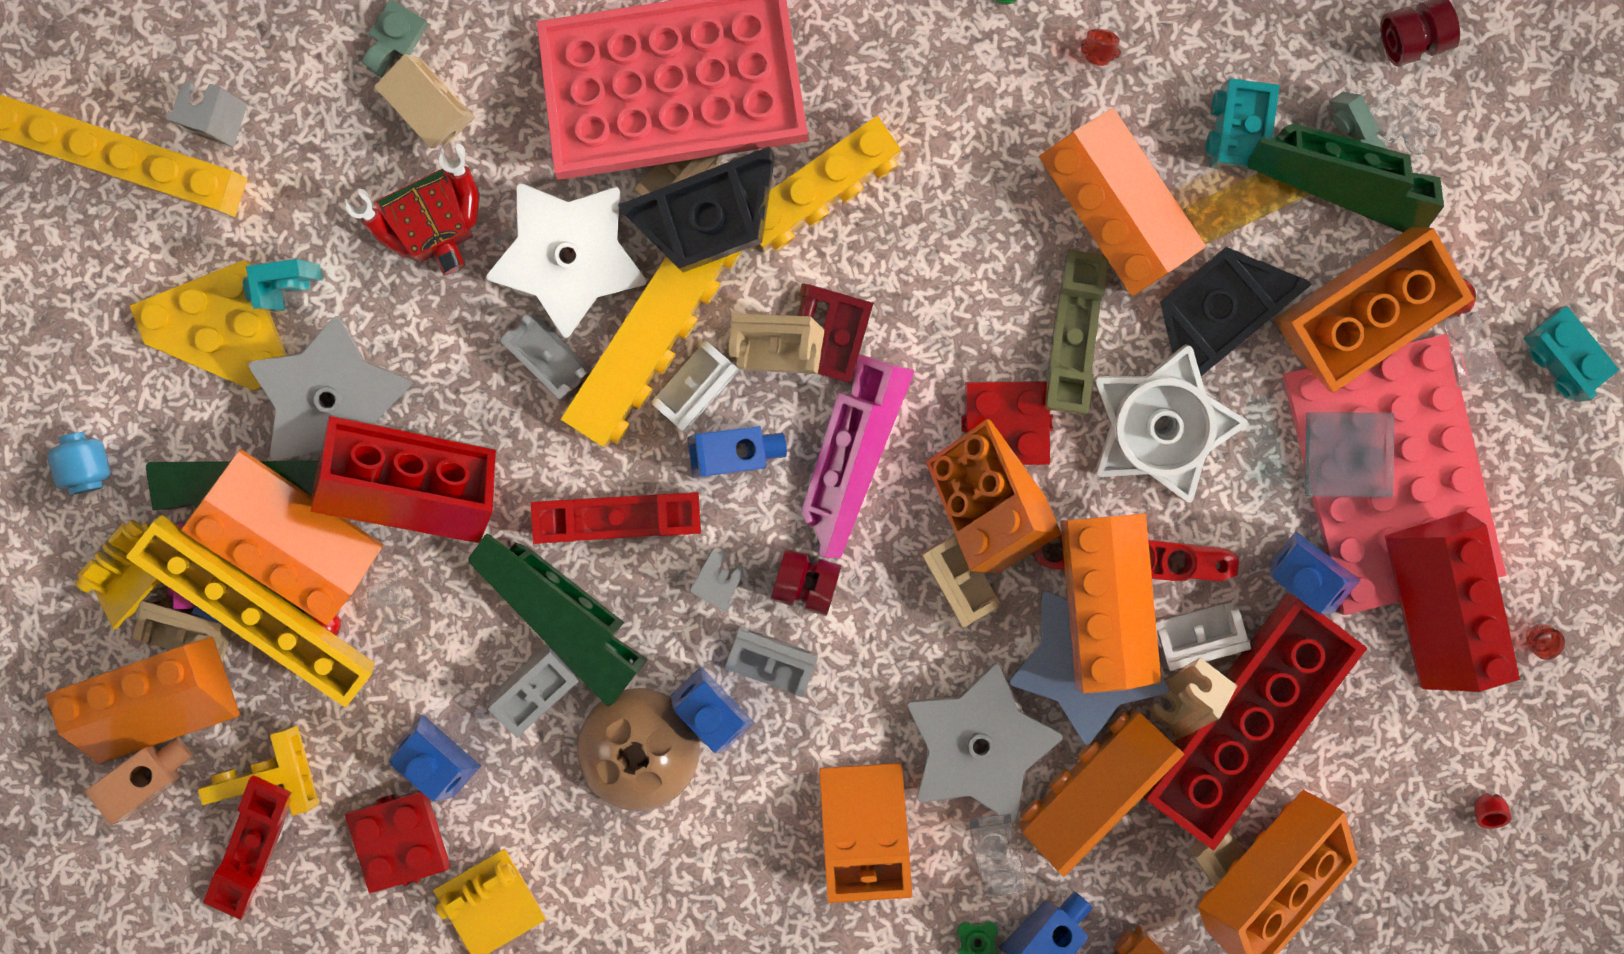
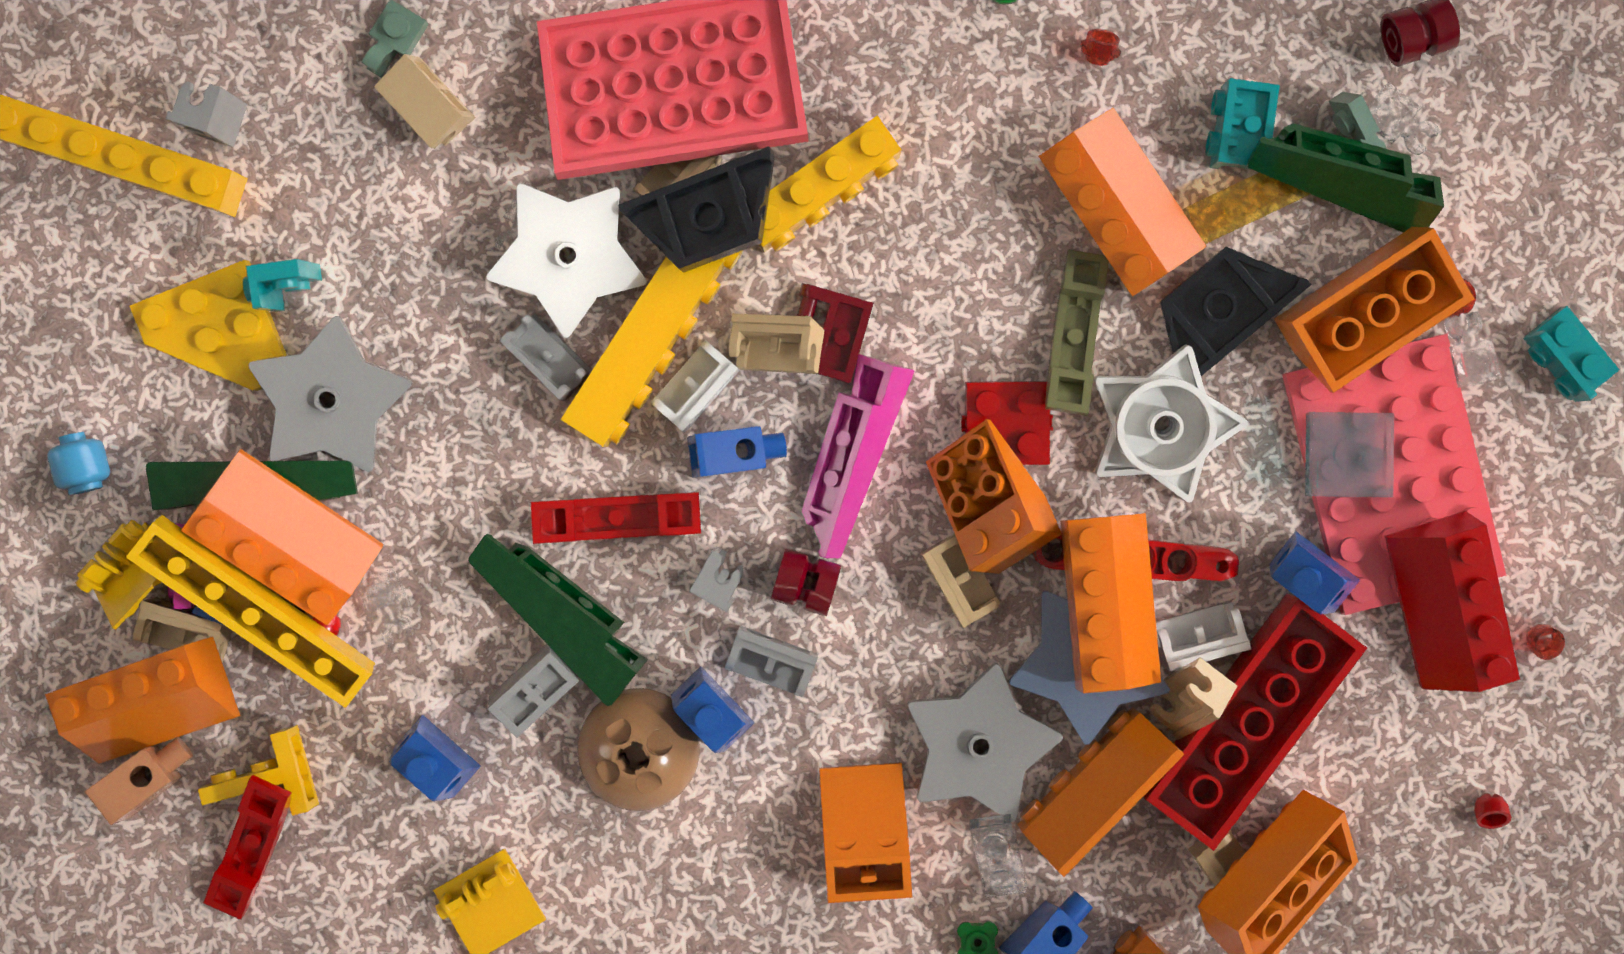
(397, 841): red plate -> none
(404, 480): red slope -> none
(426, 215): red torso -> none

